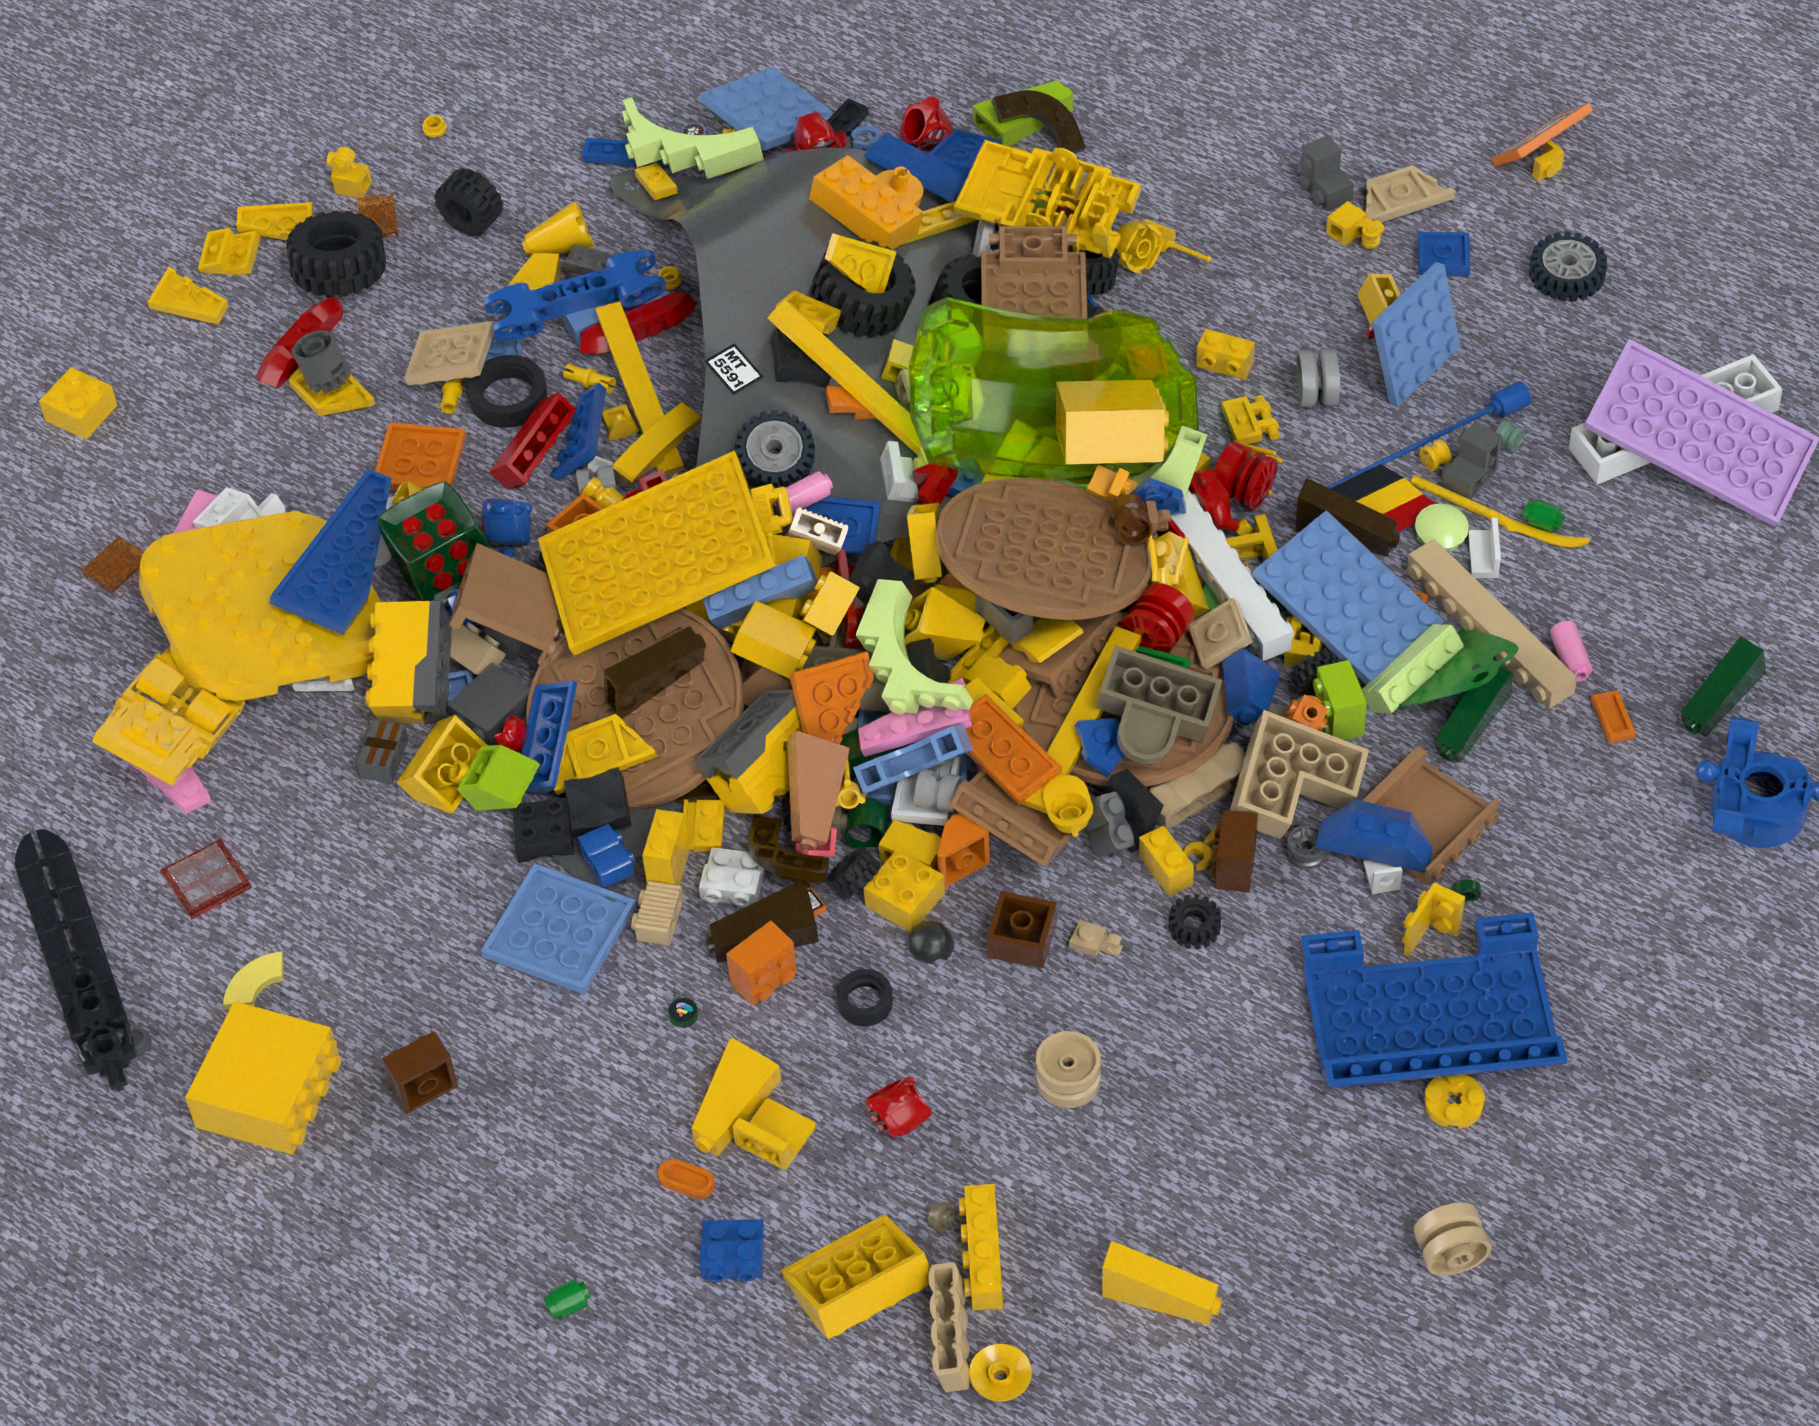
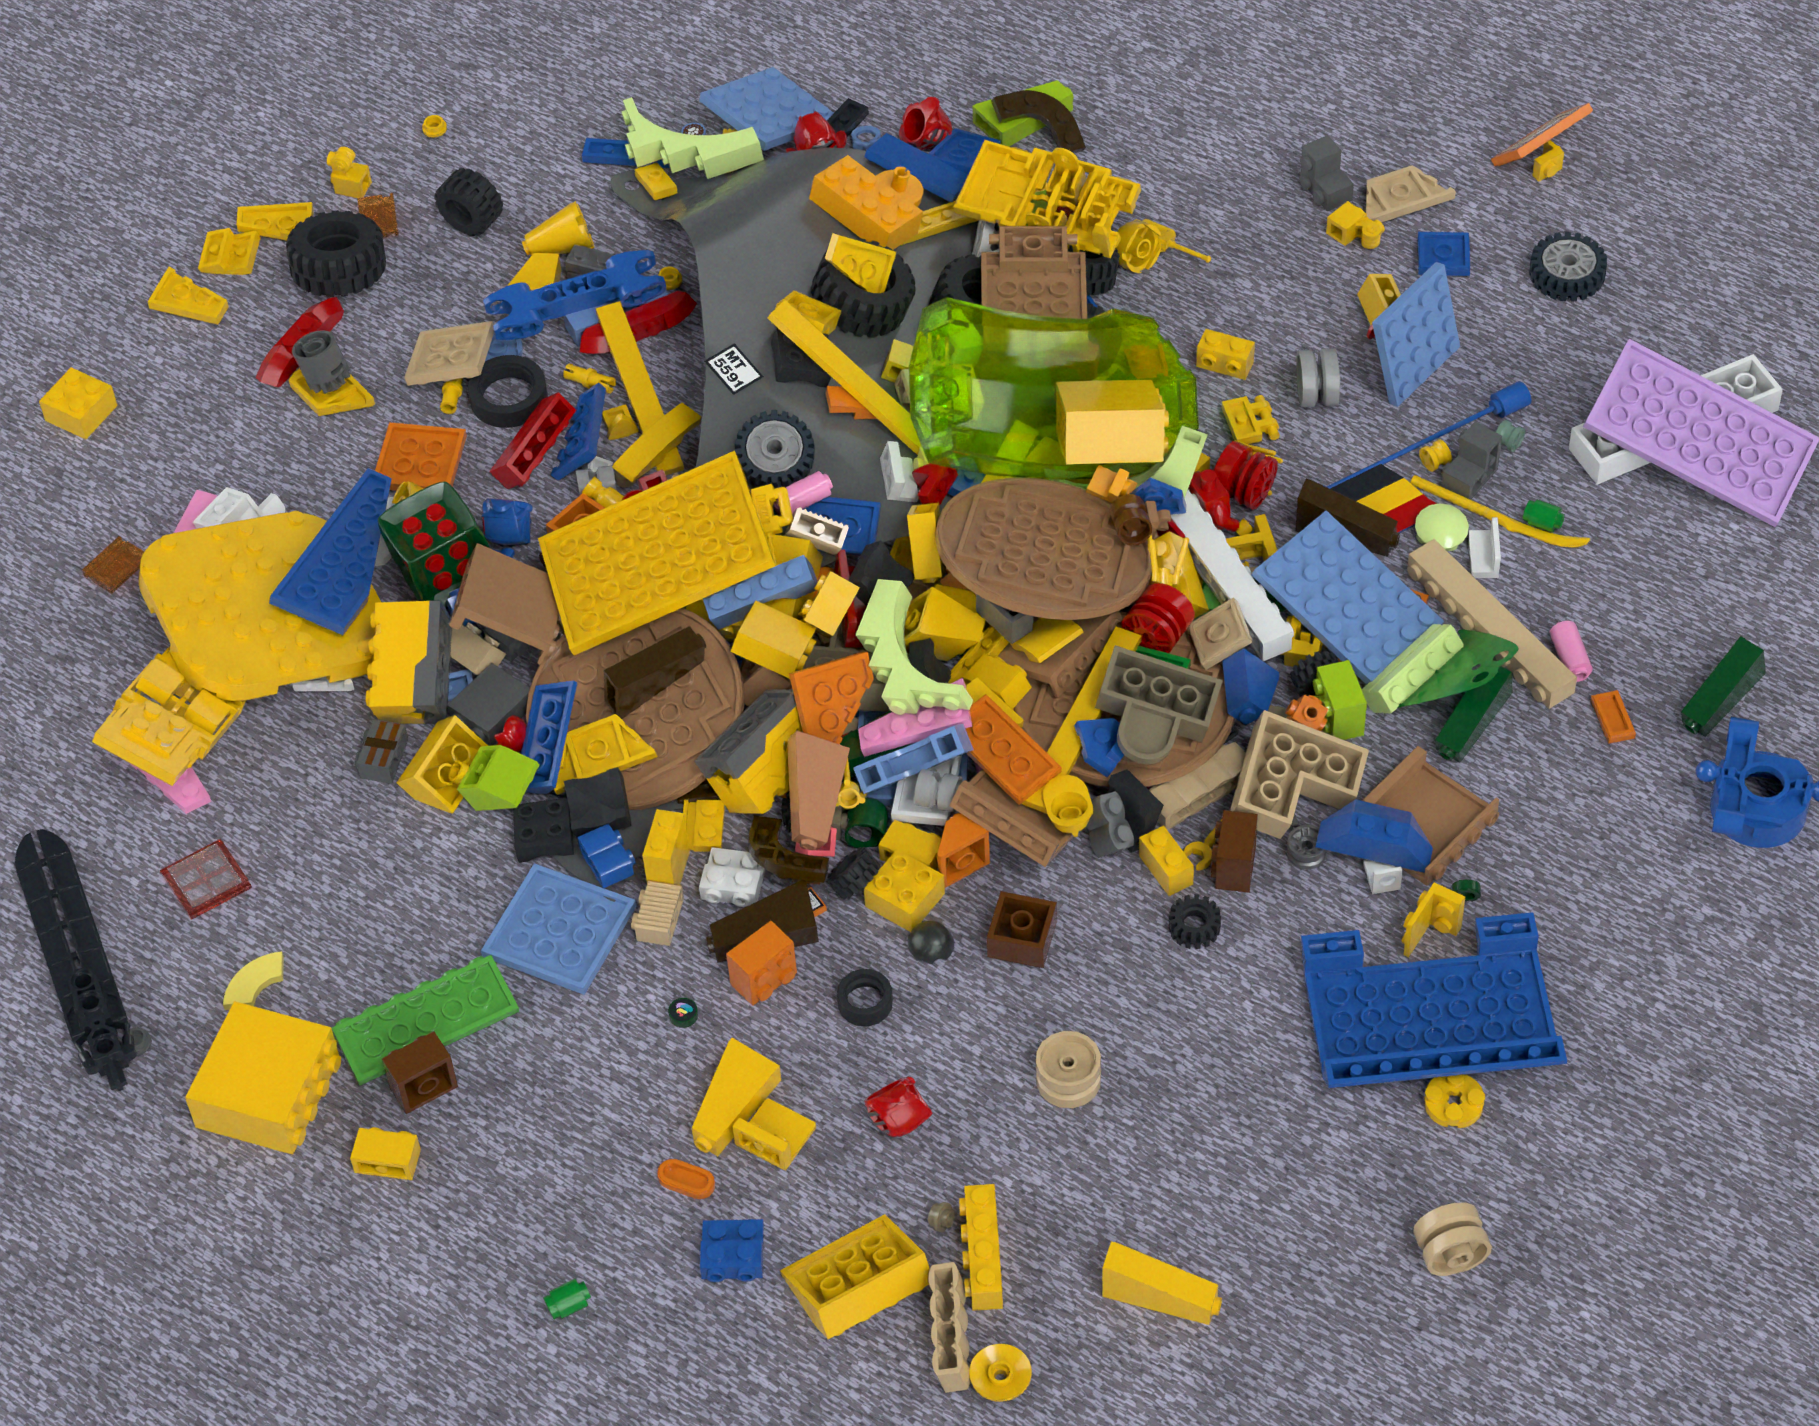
(385, 1153): none -> yellow brick
(450, 1006): none -> bright green bracket
(1092, 938): tan plate -> none

